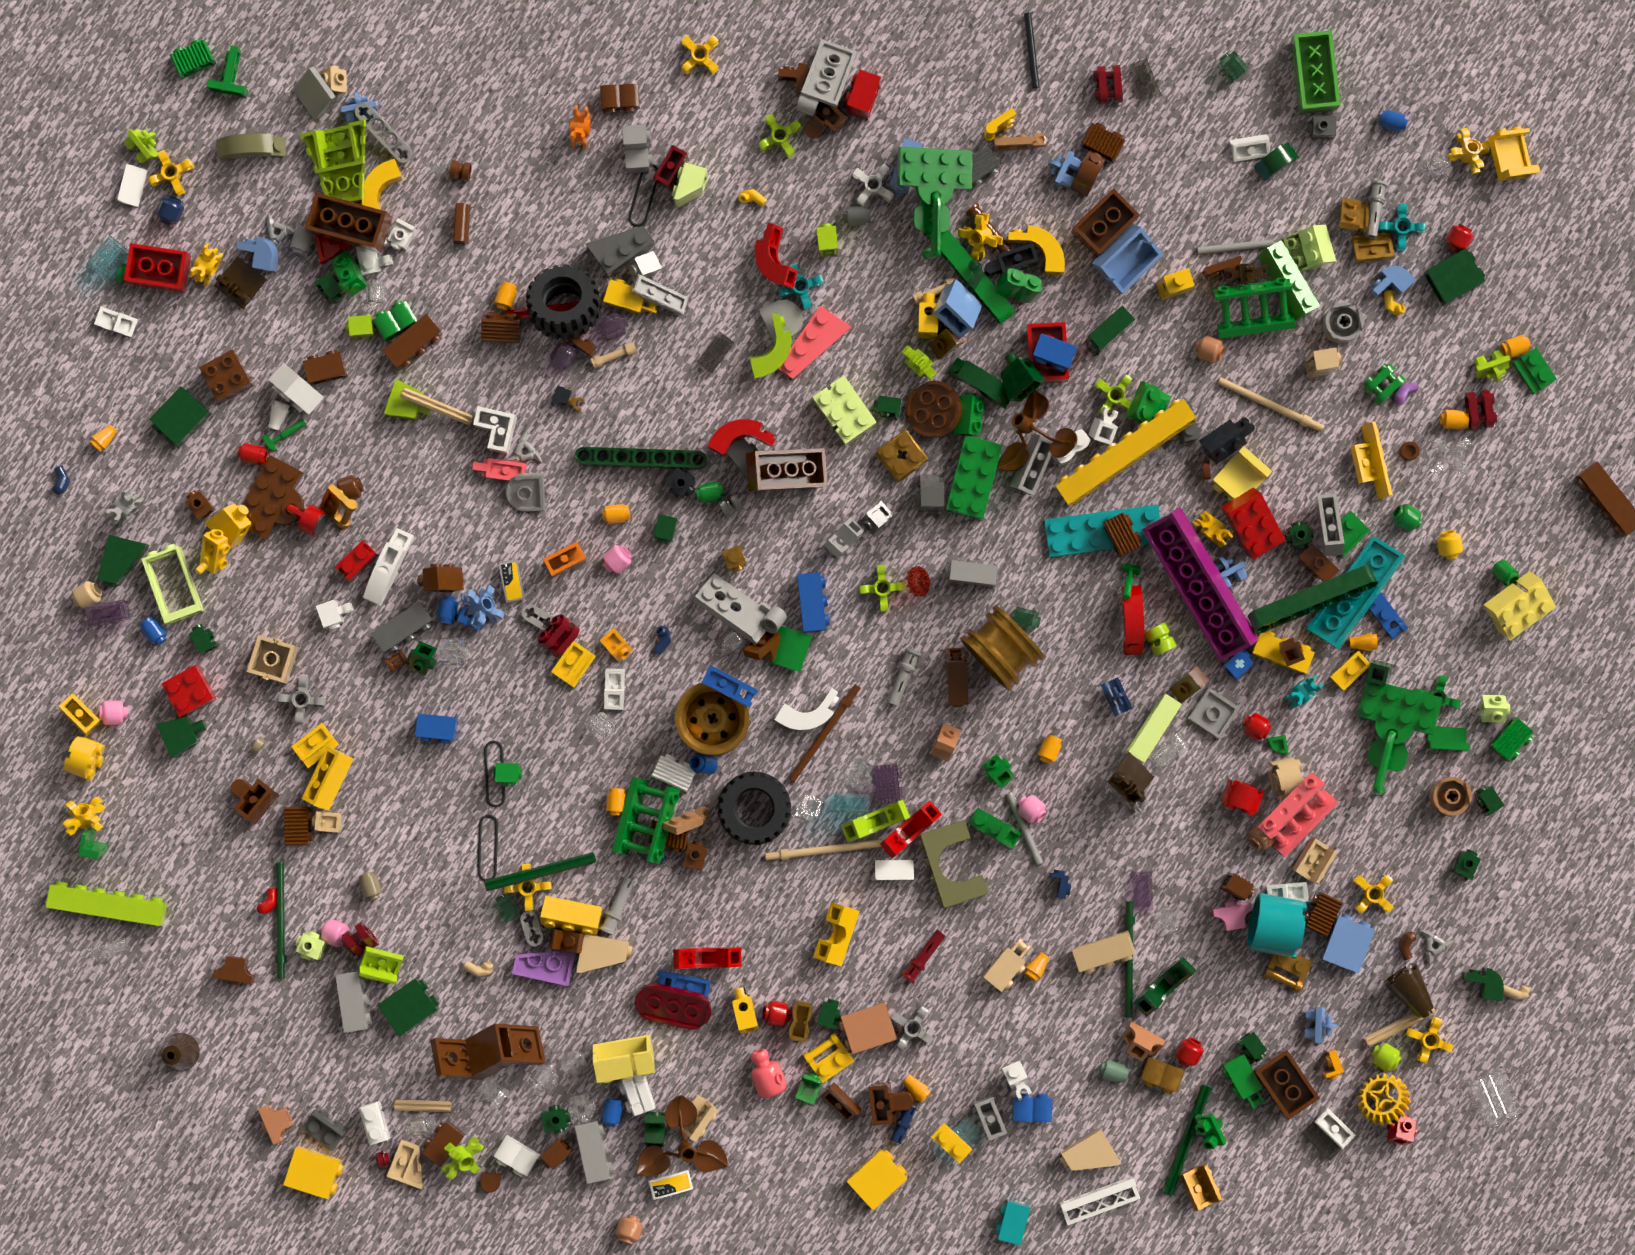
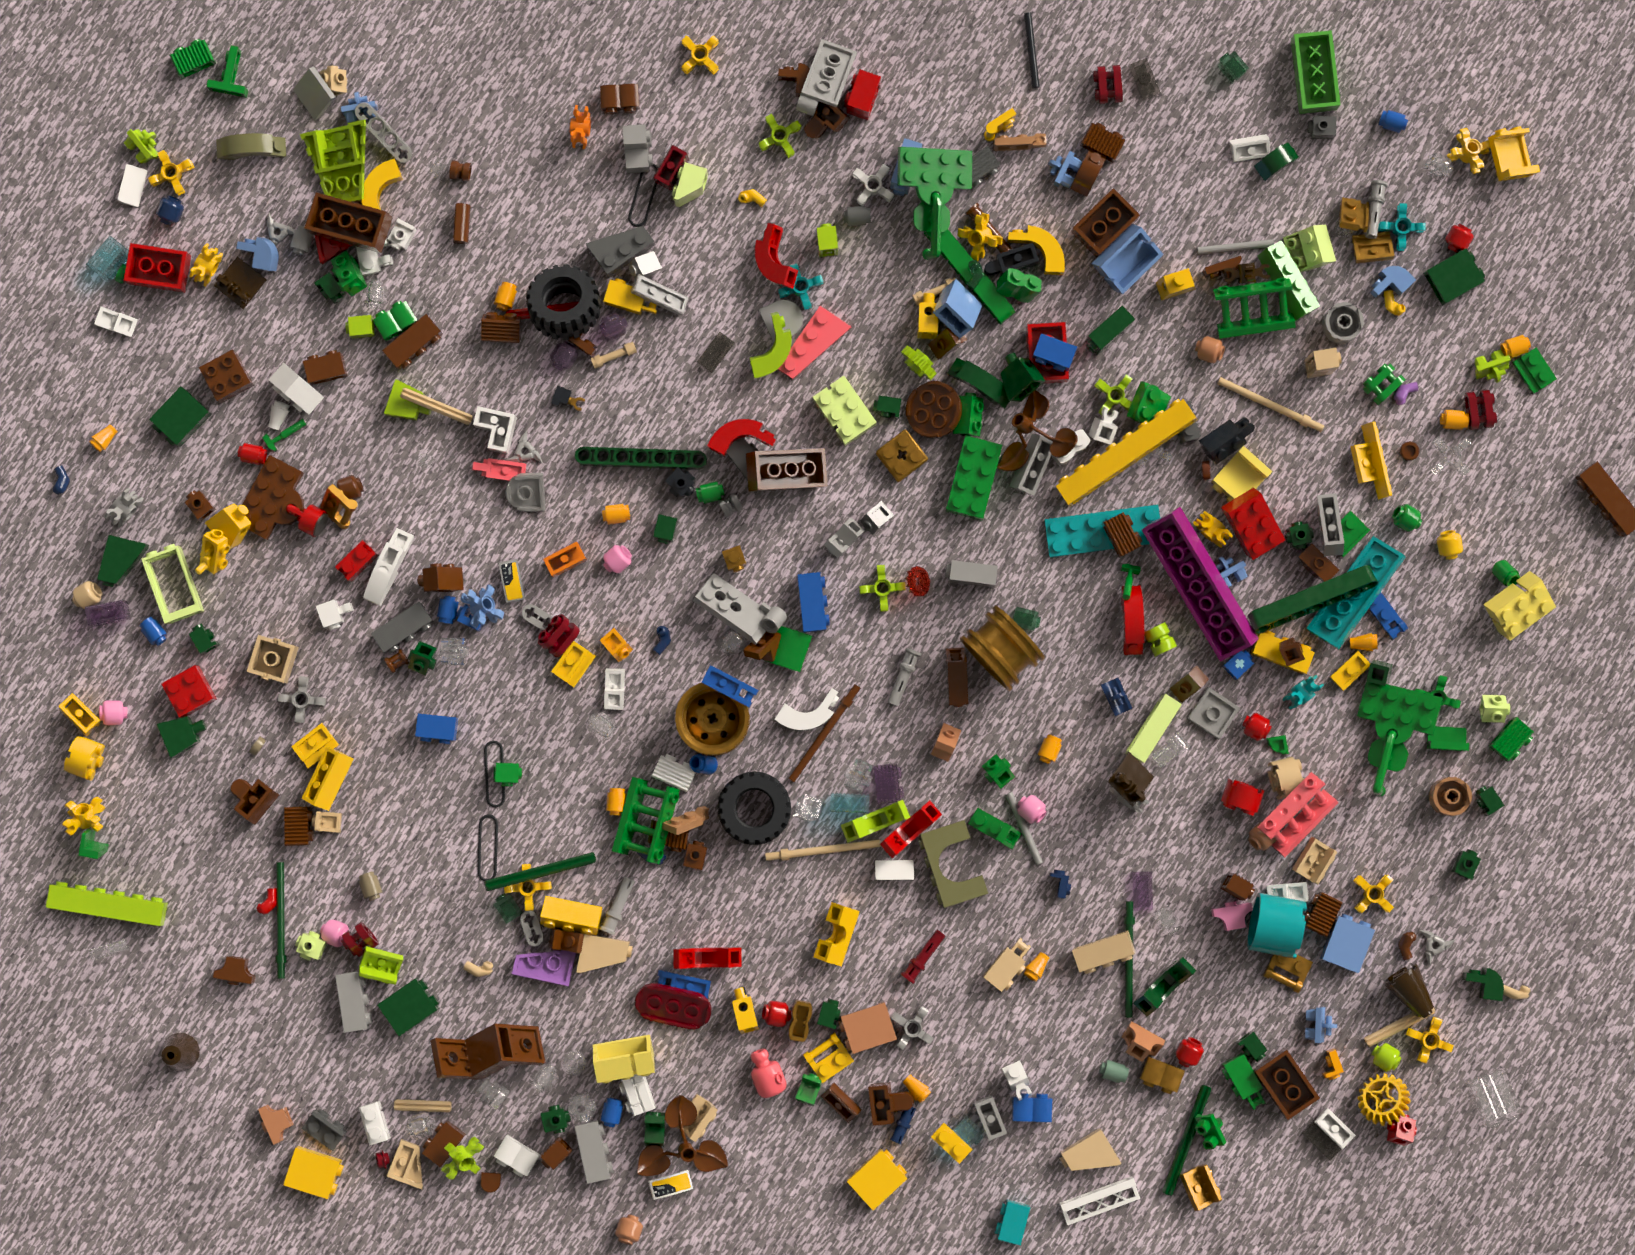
(930, 494): dark grey wedge -> none

